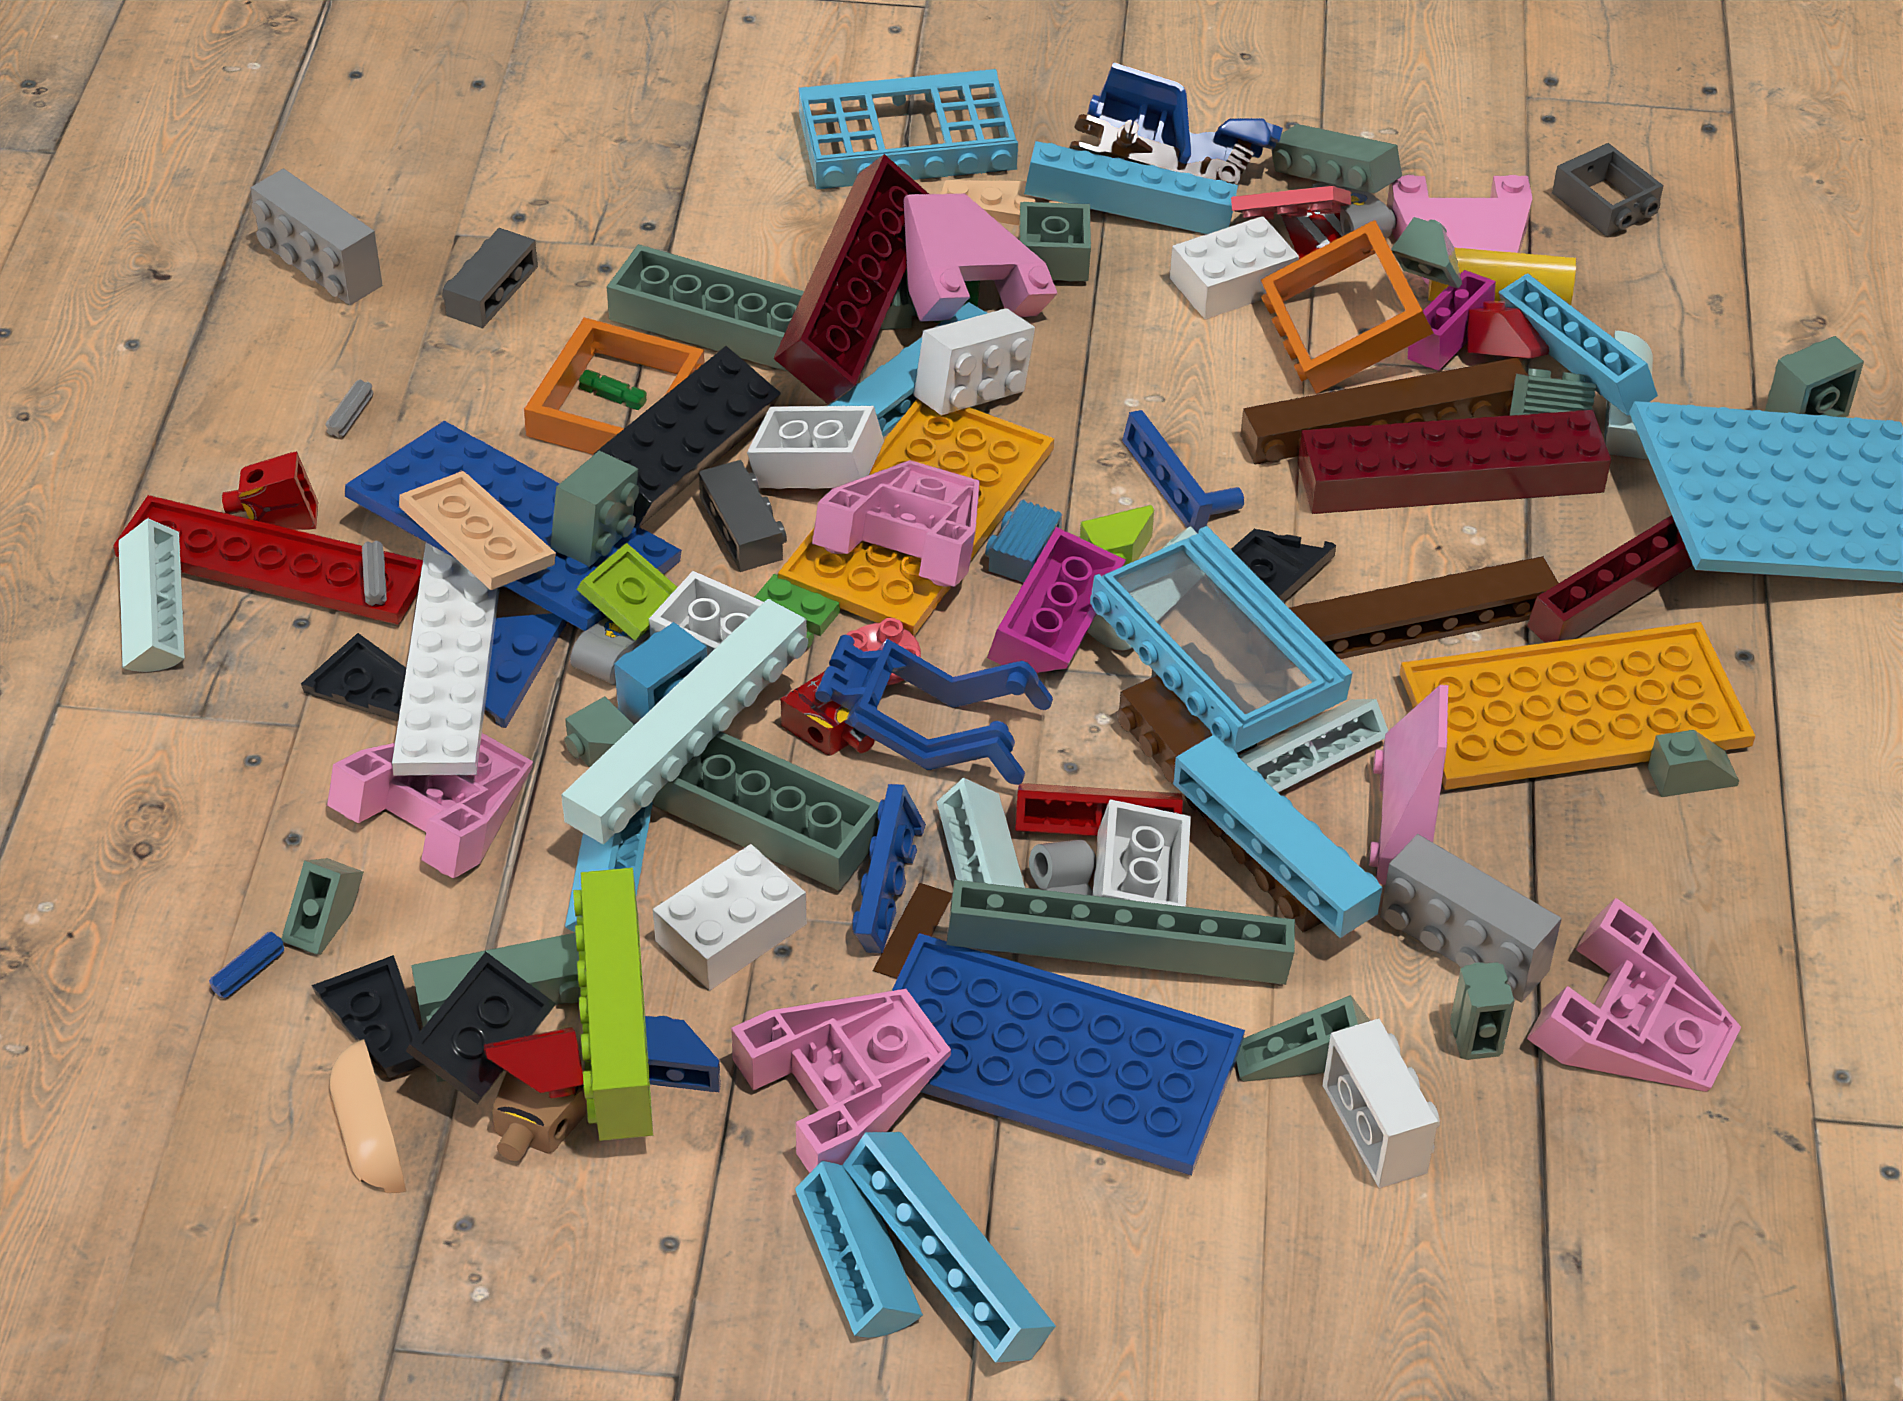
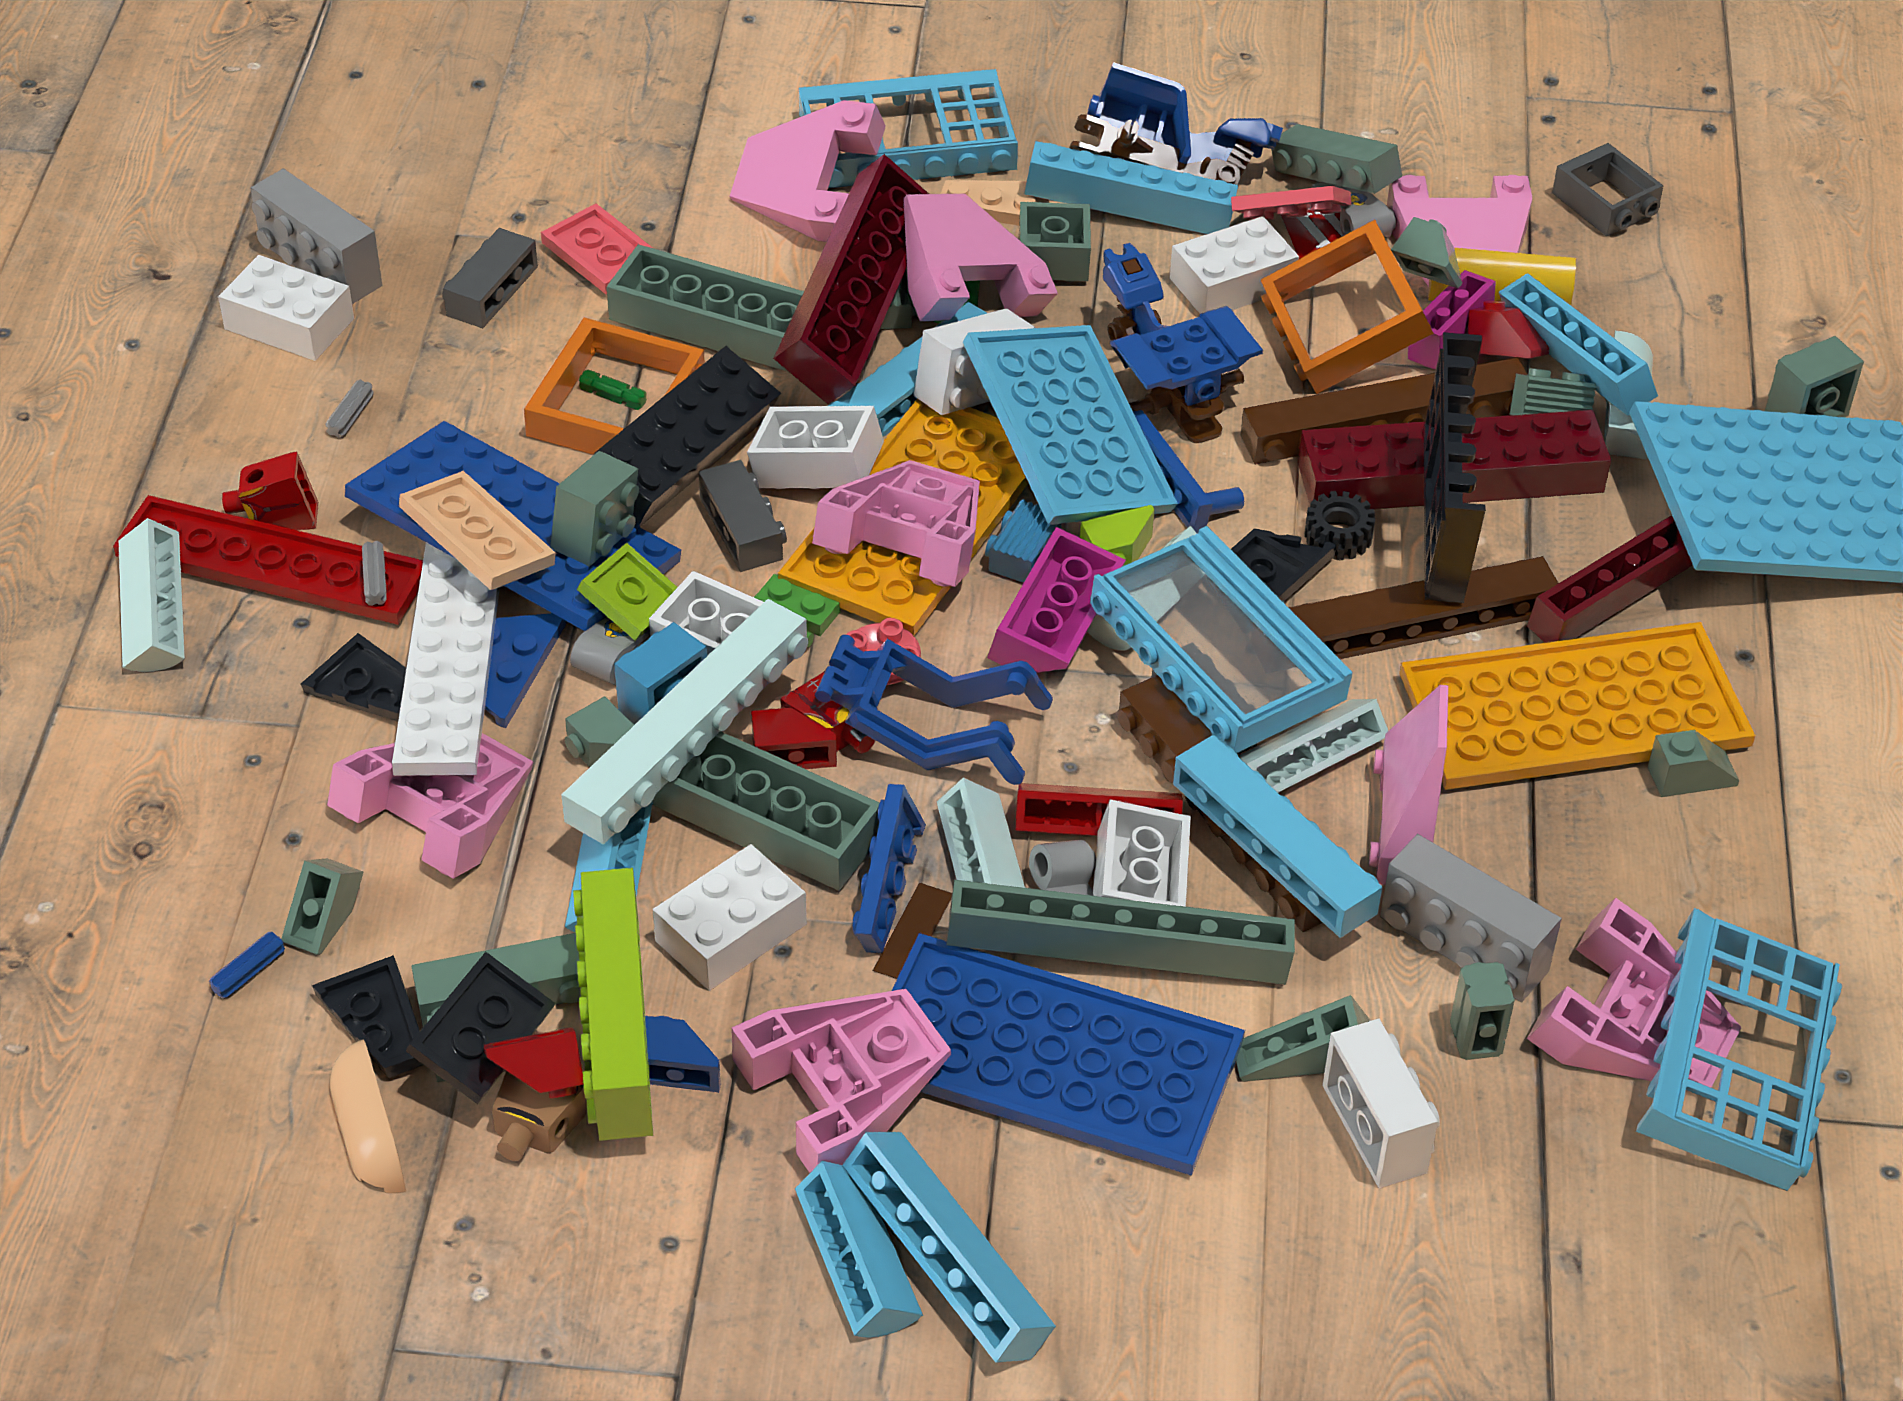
(286, 307): none -> white brick
(592, 244): none -> coral plate
(791, 165): none -> bright pink wedge
(794, 738): none -> red slope
(1068, 422): none -> medium azure plate
(1179, 360): none -> blue piece
(1344, 511): none -> black tyre
(1449, 524): none -> black window
(1775, 962): none -> medium azure window

